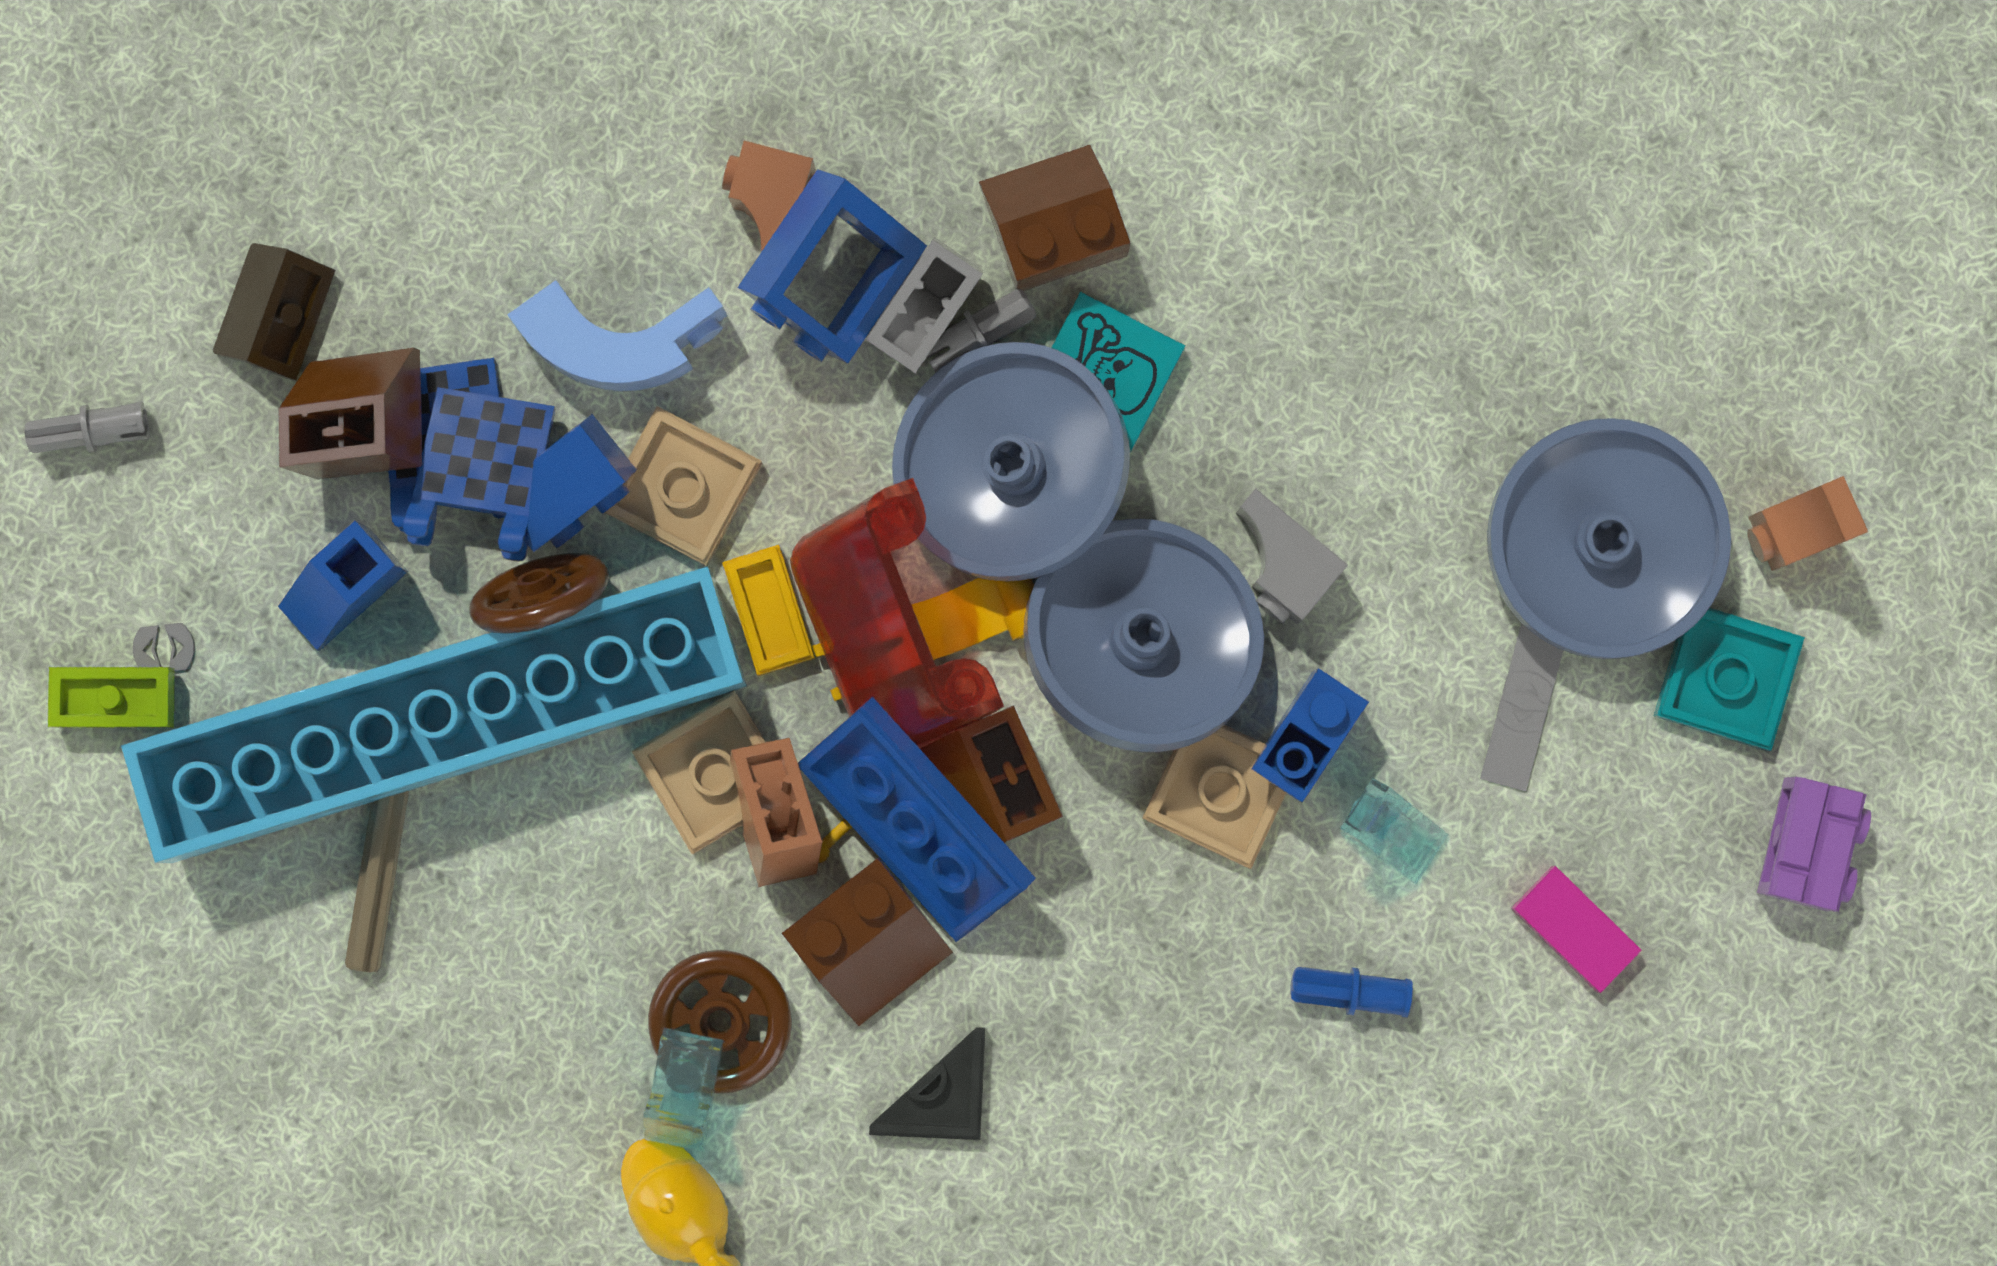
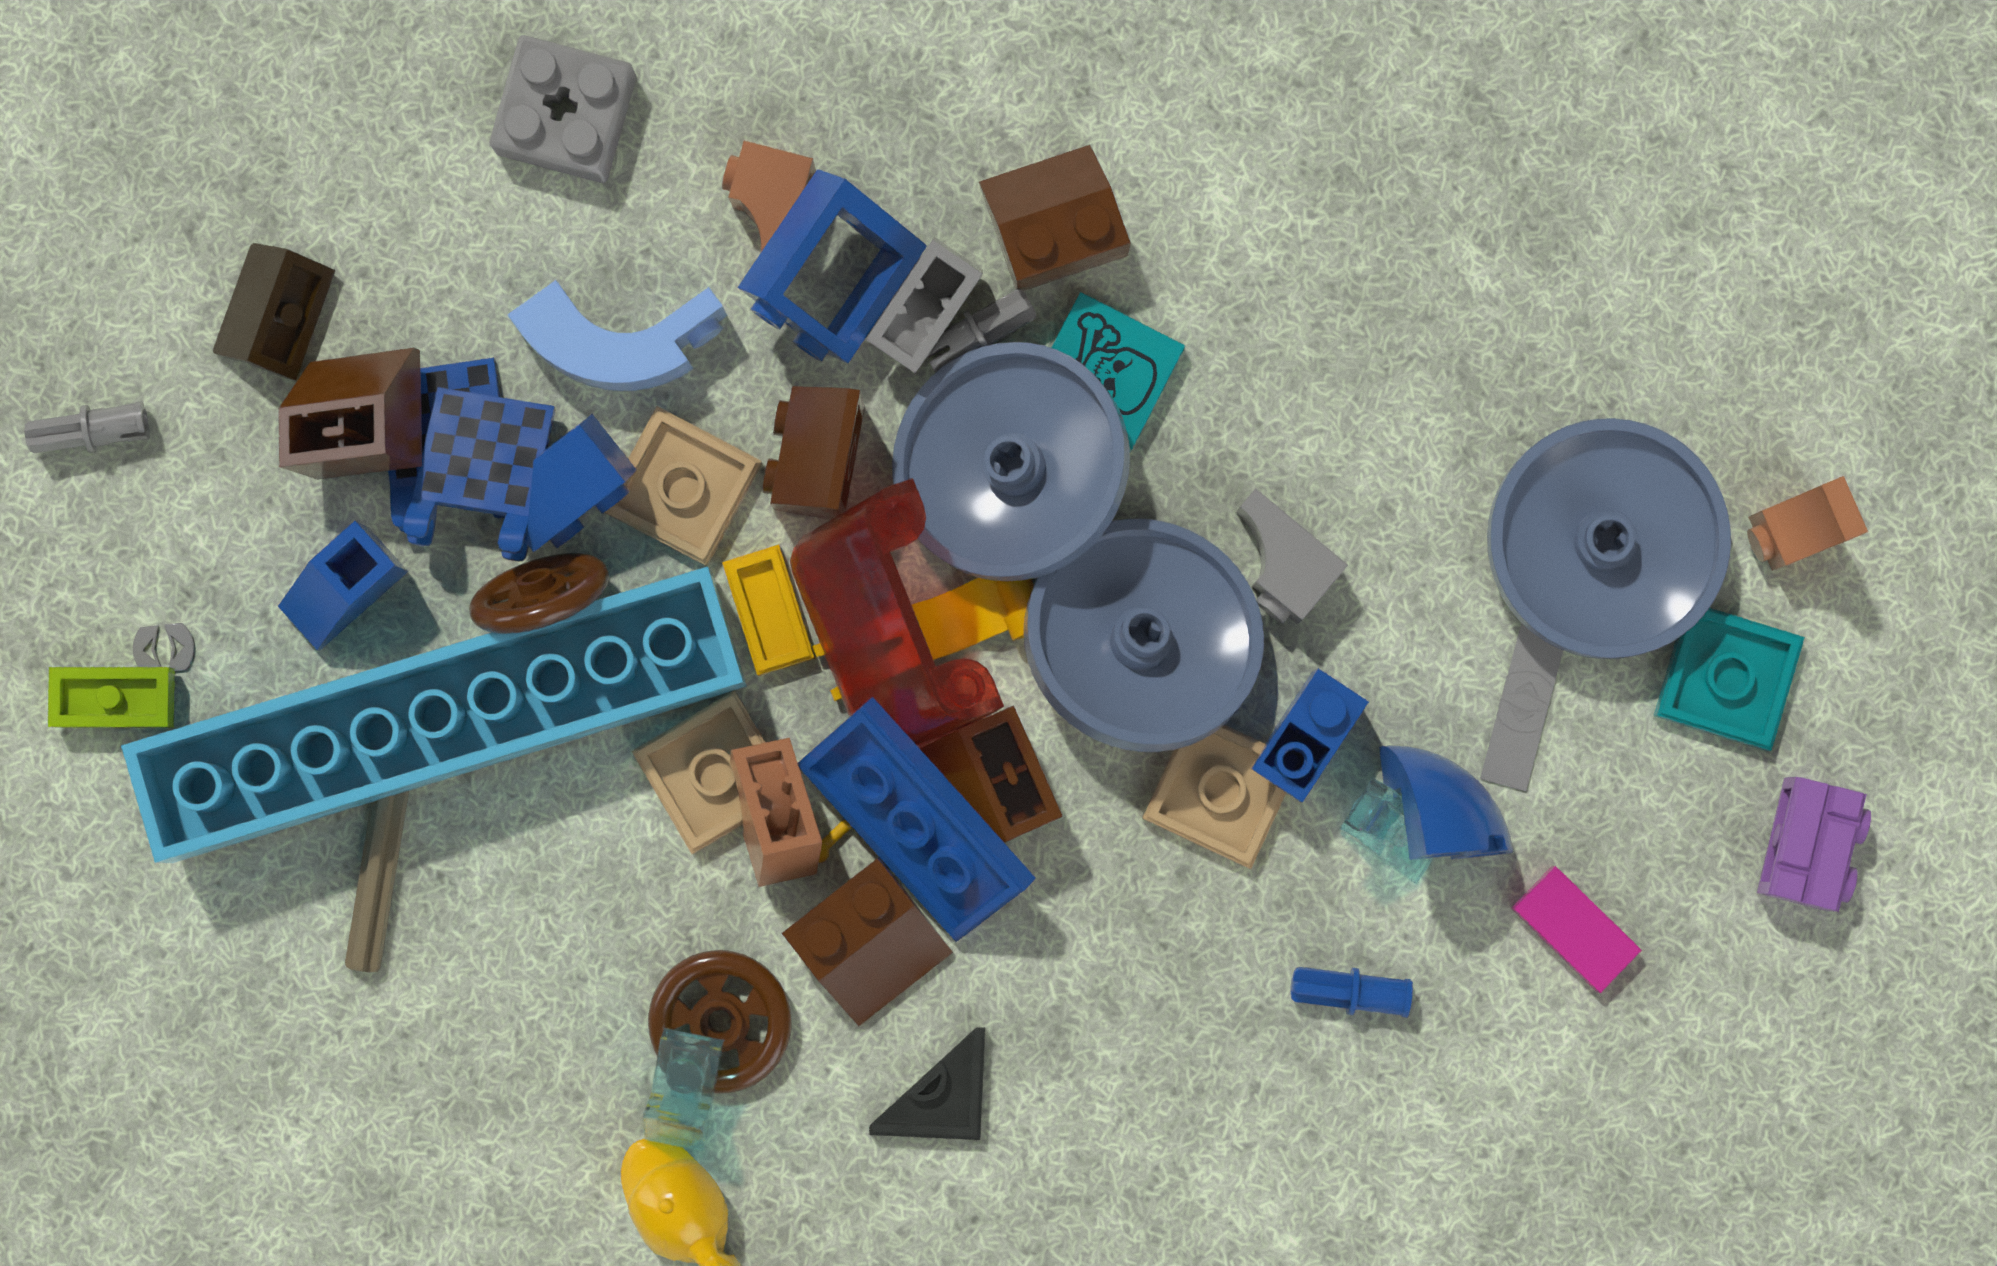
(582, 141): none -> light grey brick
(816, 451): none -> reddish brown slope
(1443, 806): none -> blue brick

